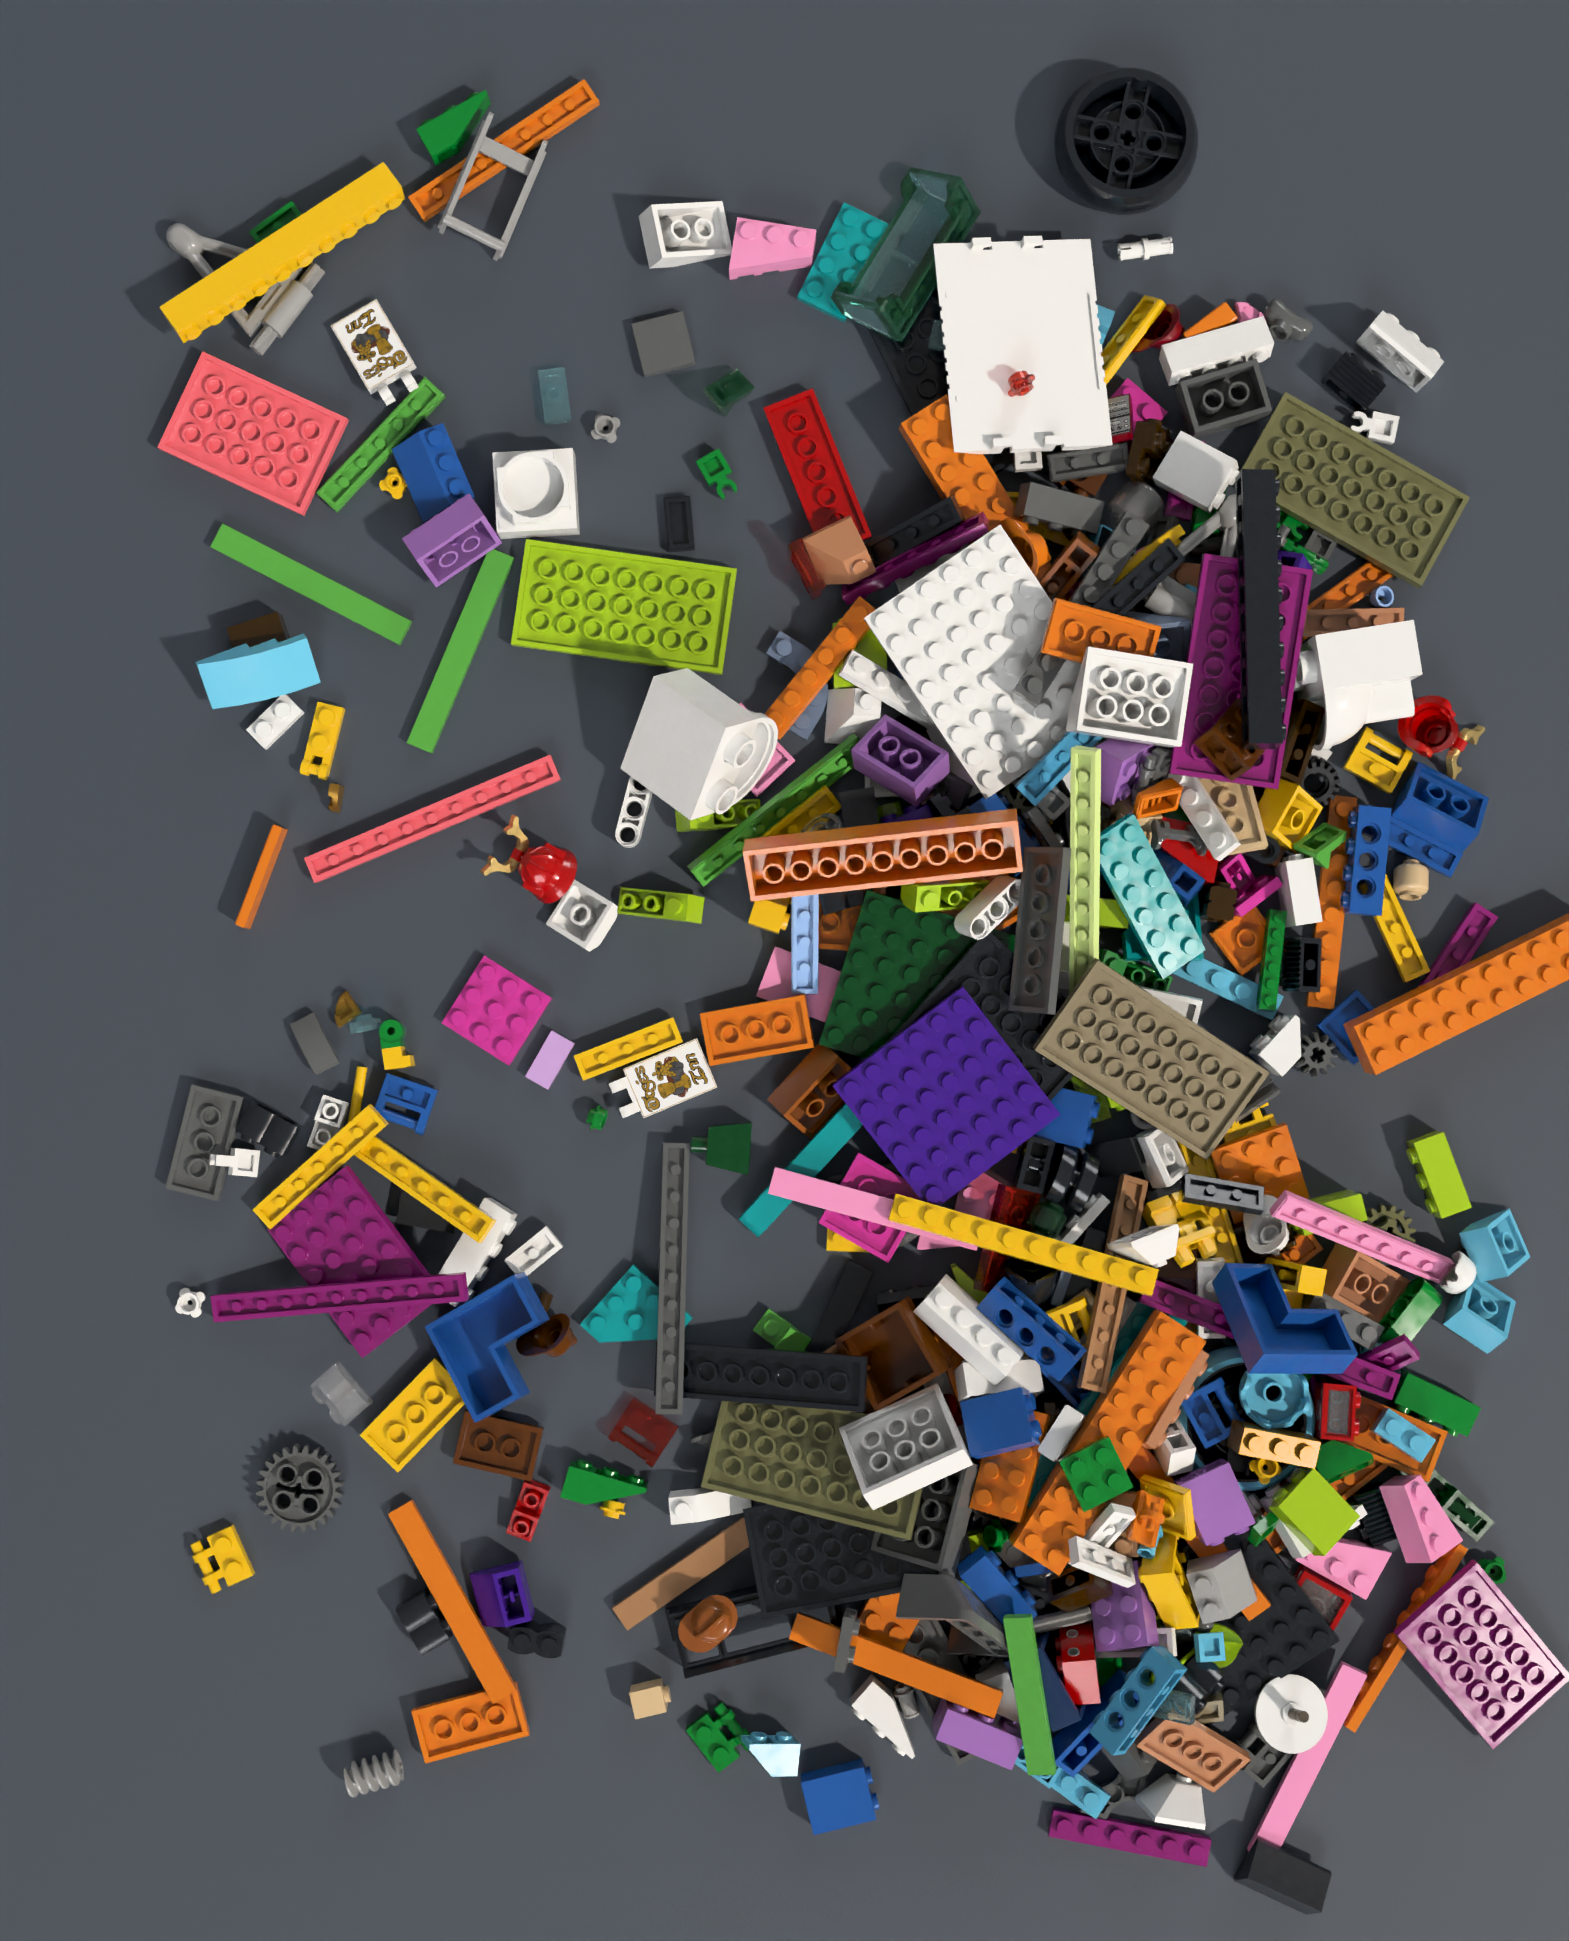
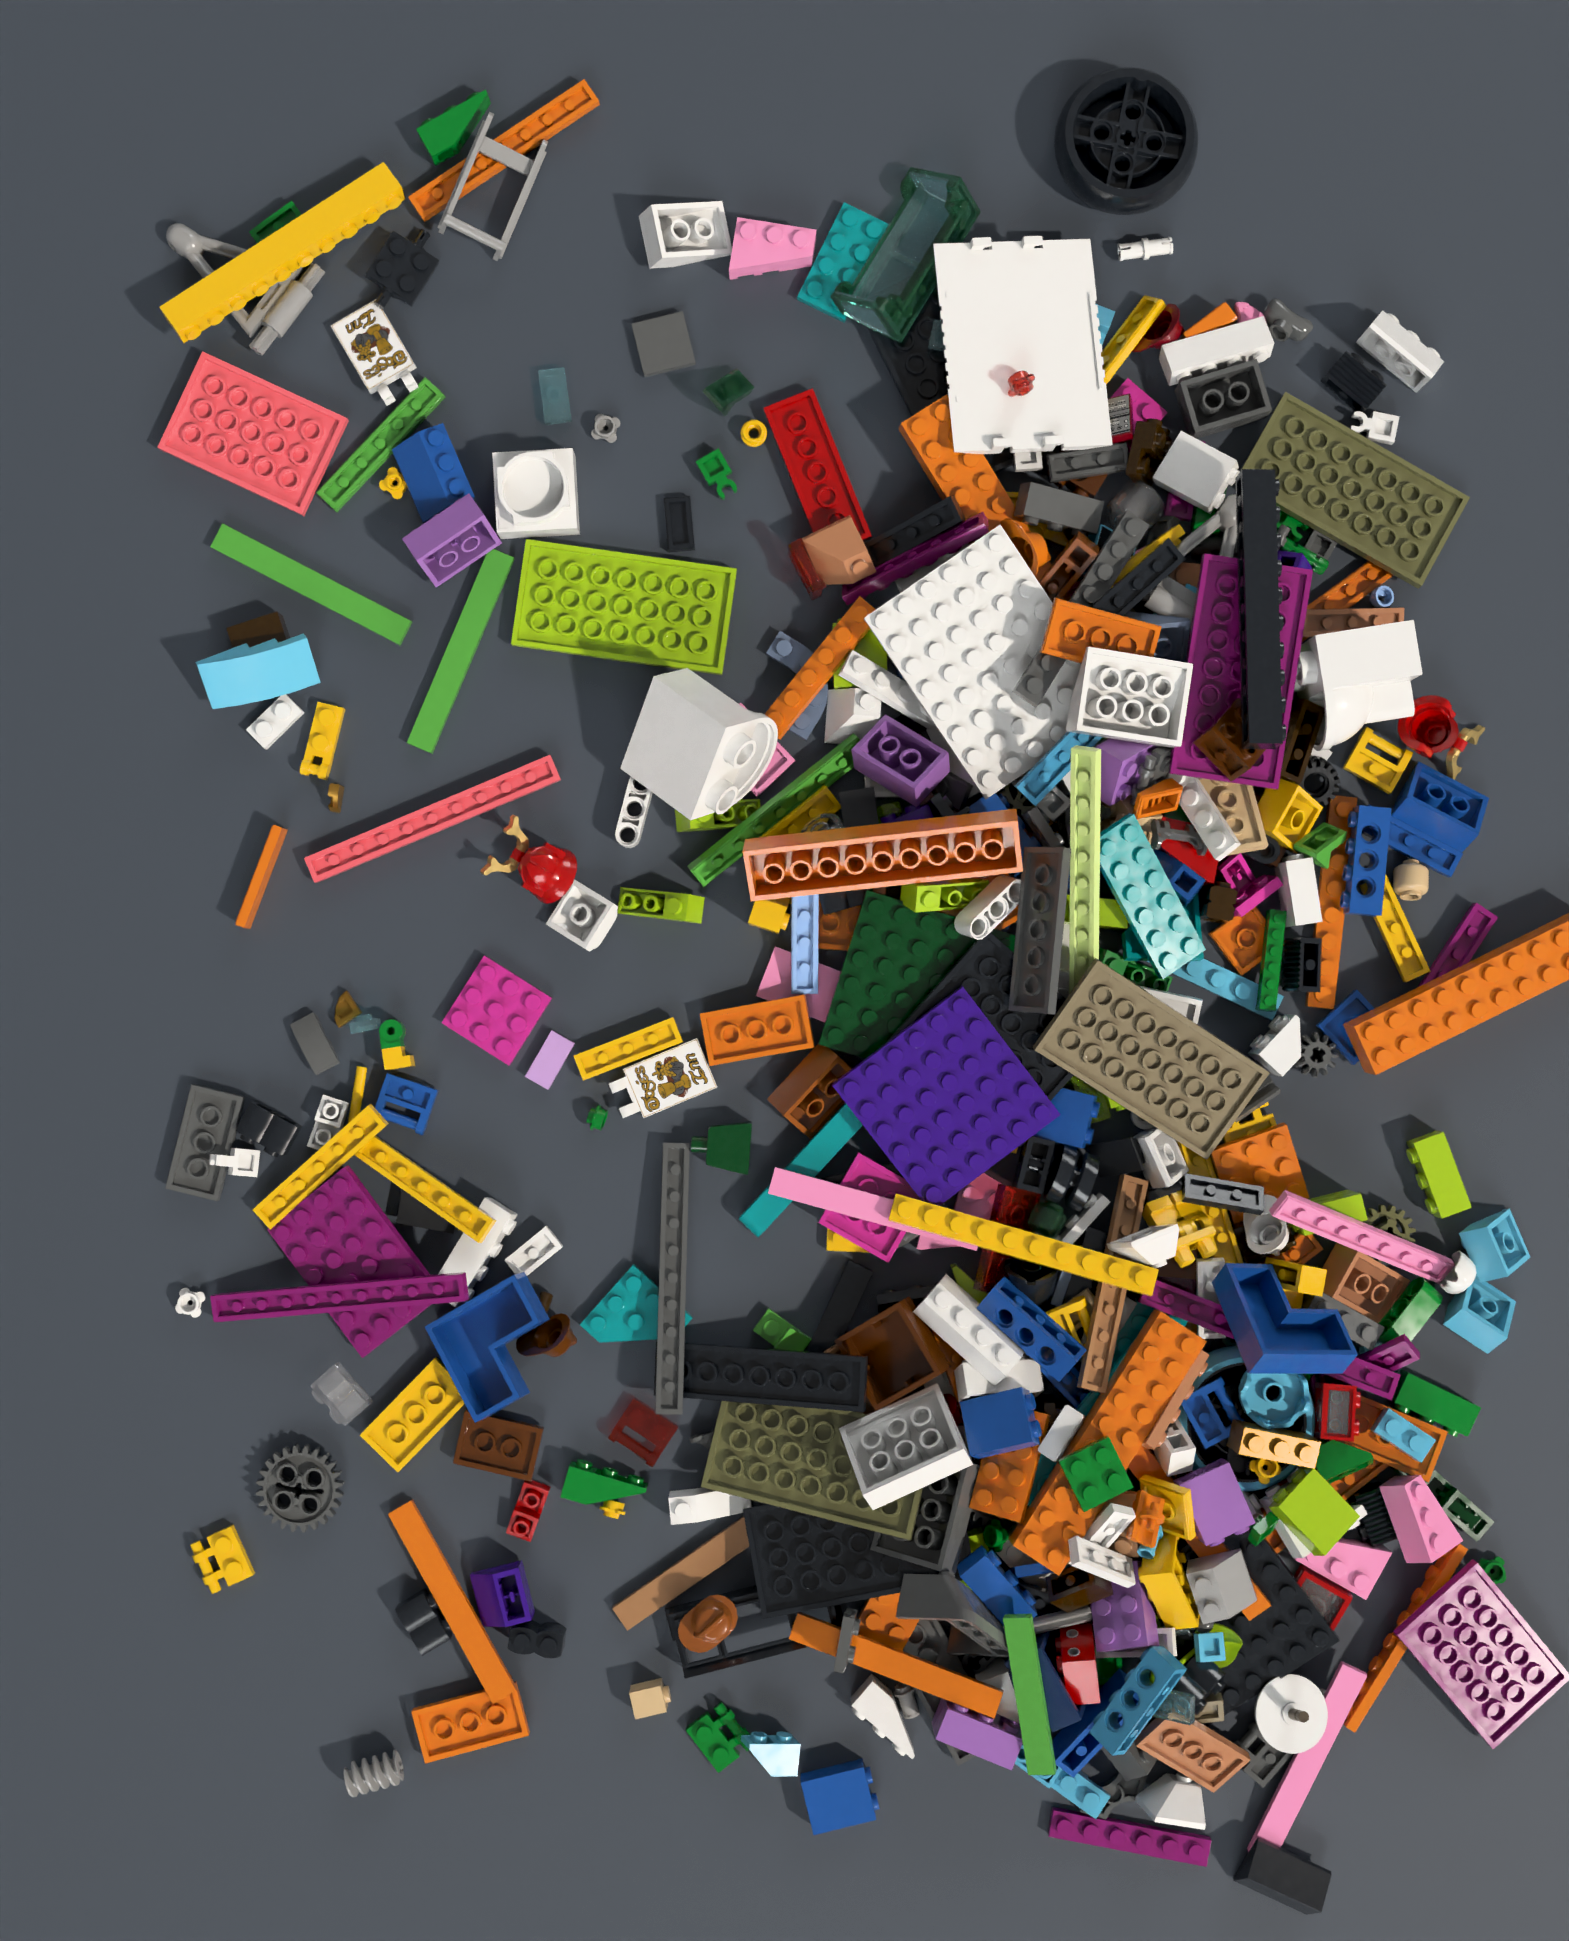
(402, 268): none -> black plate
(753, 425): none -> yellow plate

